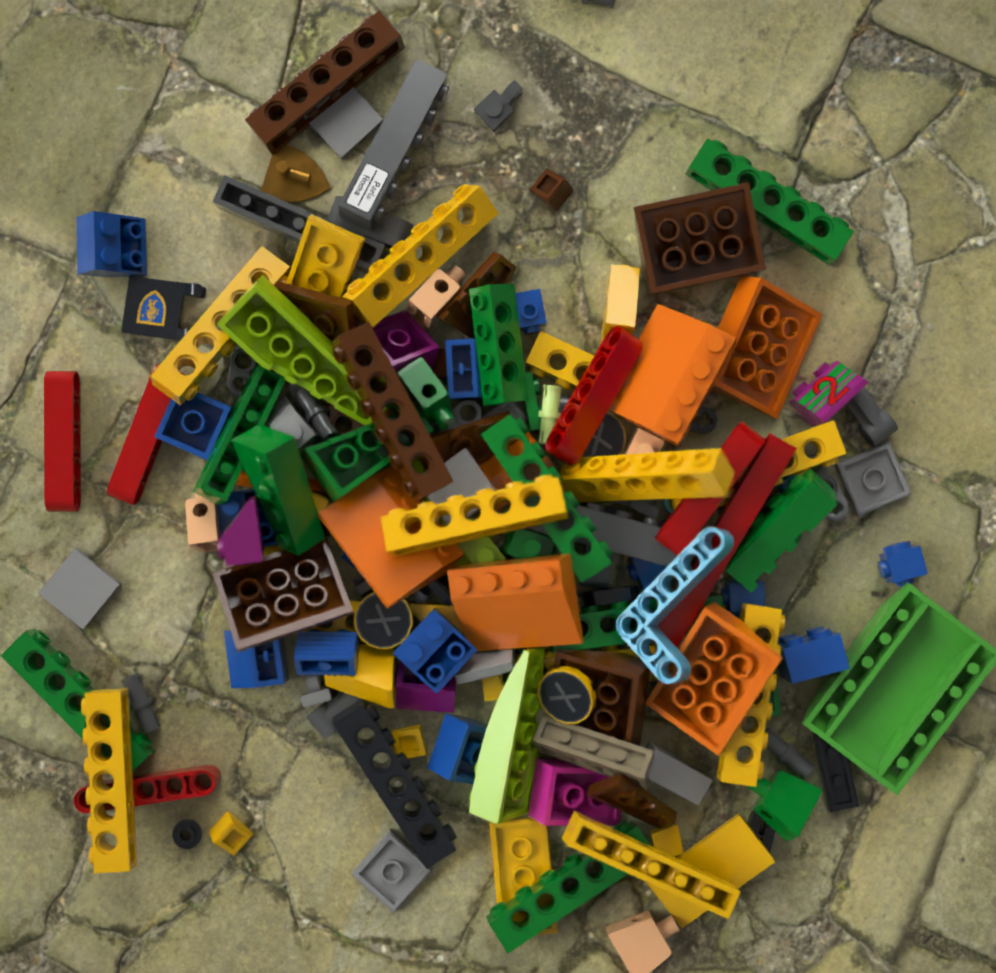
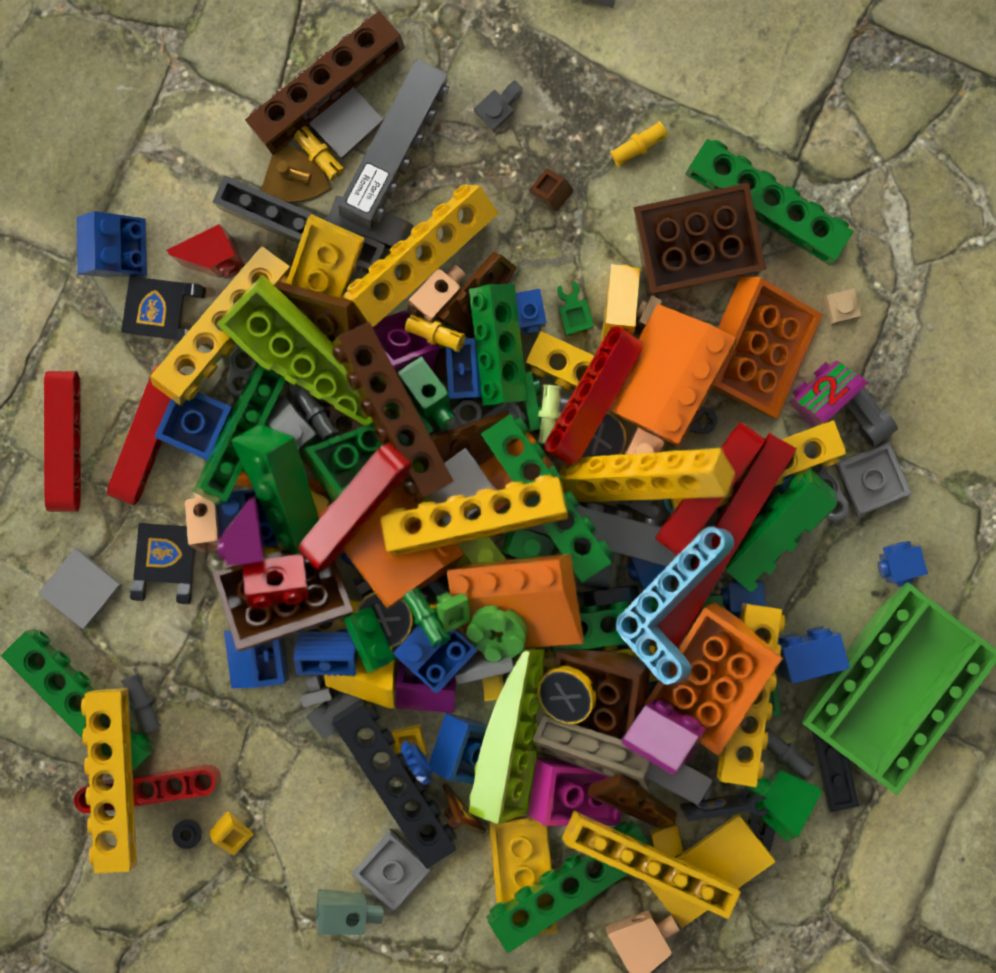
(163, 557): none -> black flag
(209, 253): none -> red slope
(260, 575): none -> red brick
(318, 153): none -> yellow pin
(334, 912): none -> sand green torso
(354, 506): none -> beam
(369, 639): none -> green plate
(417, 761): none -> blue gear
(426, 617): none -> green pin
(435, 333): none -> yellow pin
(452, 611): none -> bright green tile
(459, 813): none -> reddish brown piece
(494, 645): none -> bright green plate
(575, 313): none -> green plate
(639, 144): none -> yellow pin
(645, 310): none -> tan plate
(664, 736): none -> slope
(723, 806): none -> black flag
(842, 306): none -> tan plate

